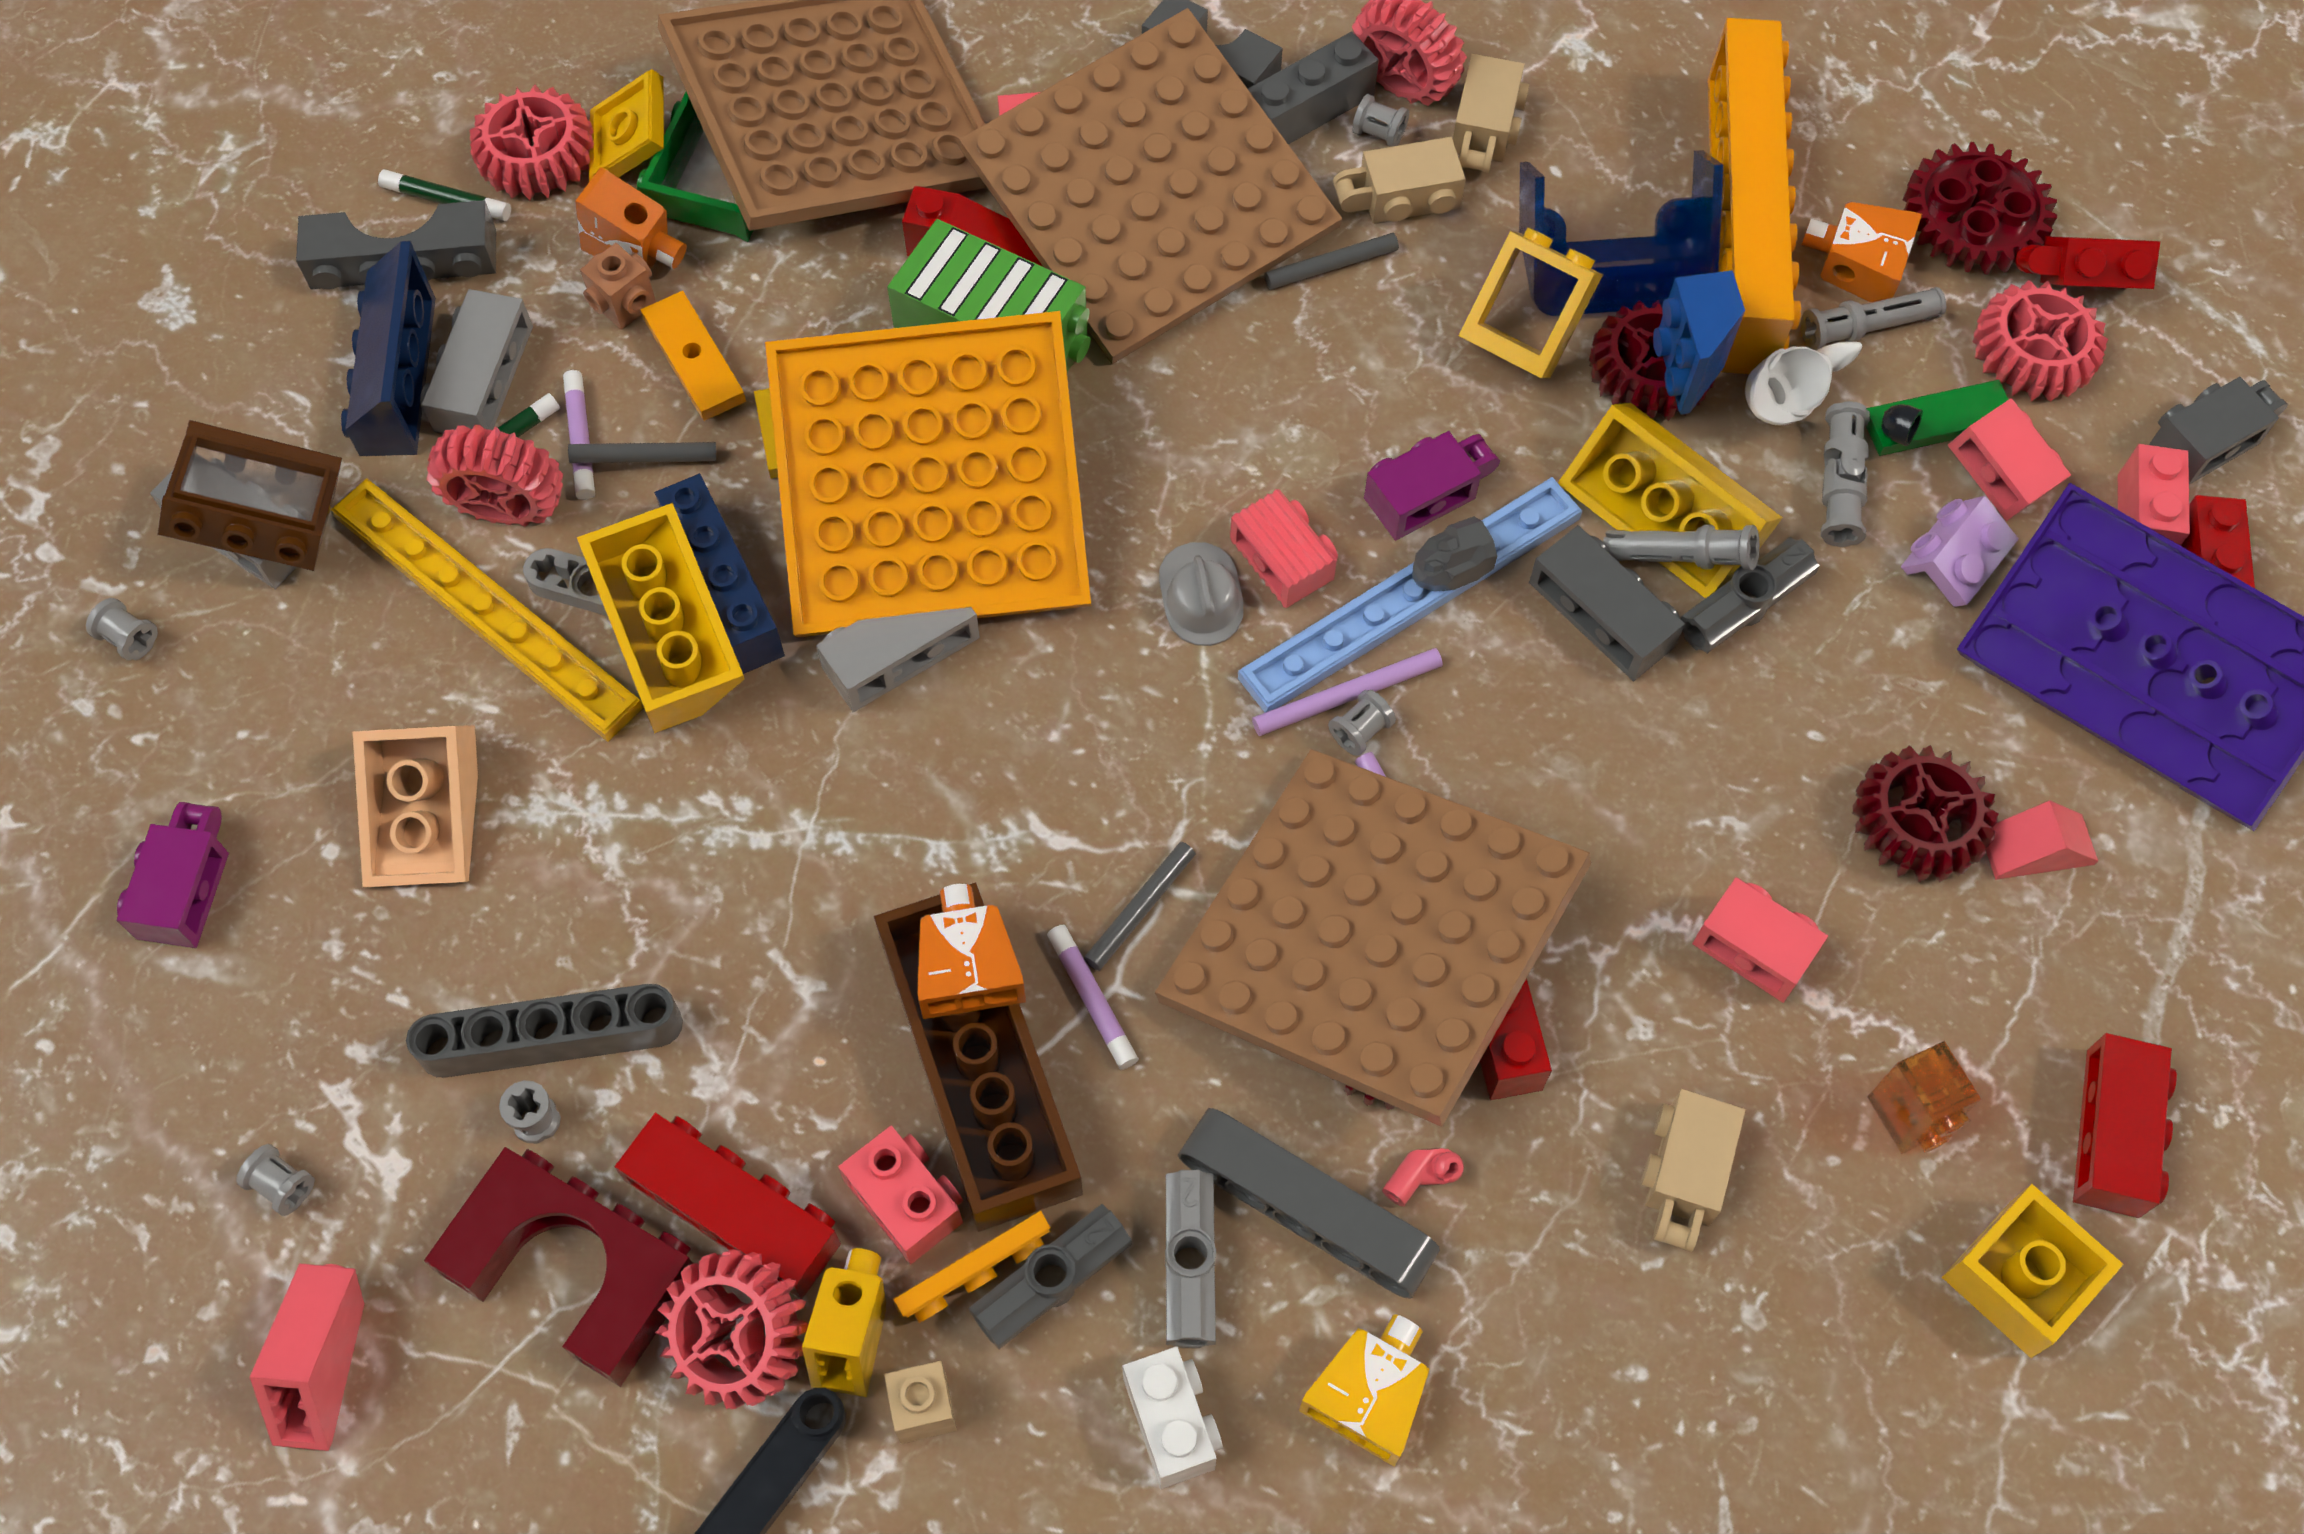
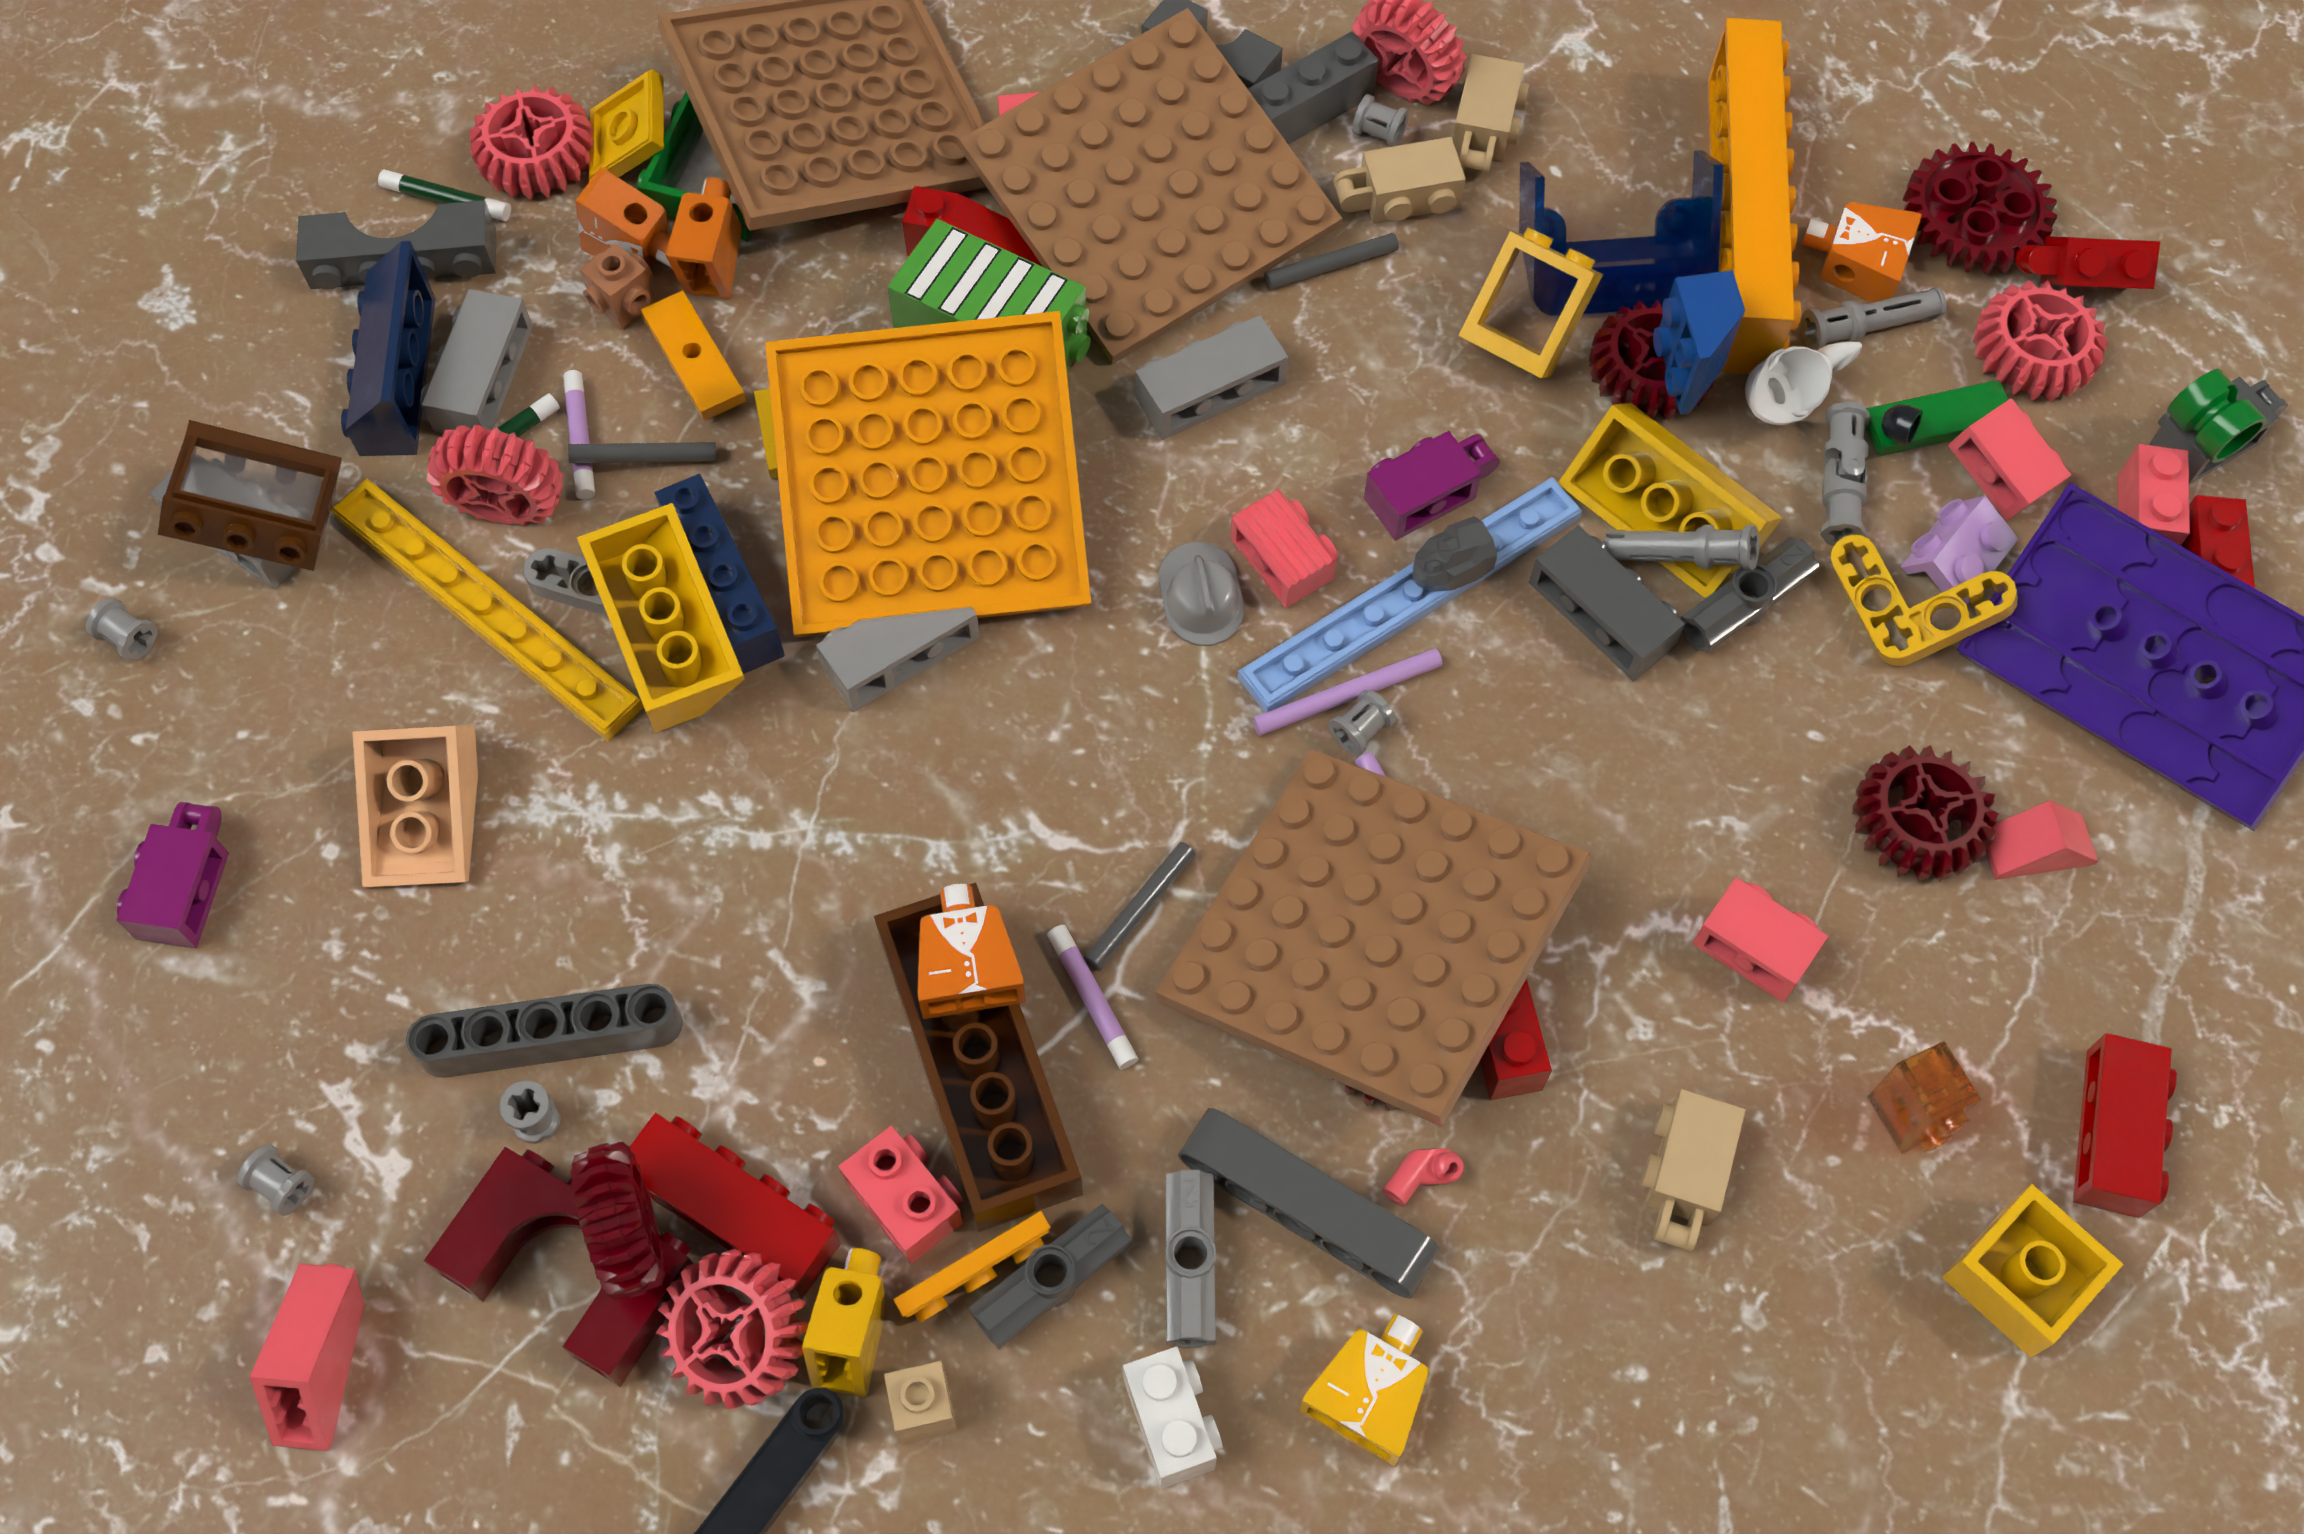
(617, 1220): none -> dark red gear
(705, 241): none -> orange torso
(1211, 376): none -> light grey brick
(1917, 620): none -> yellow beam
(2216, 415): none -> green wheel

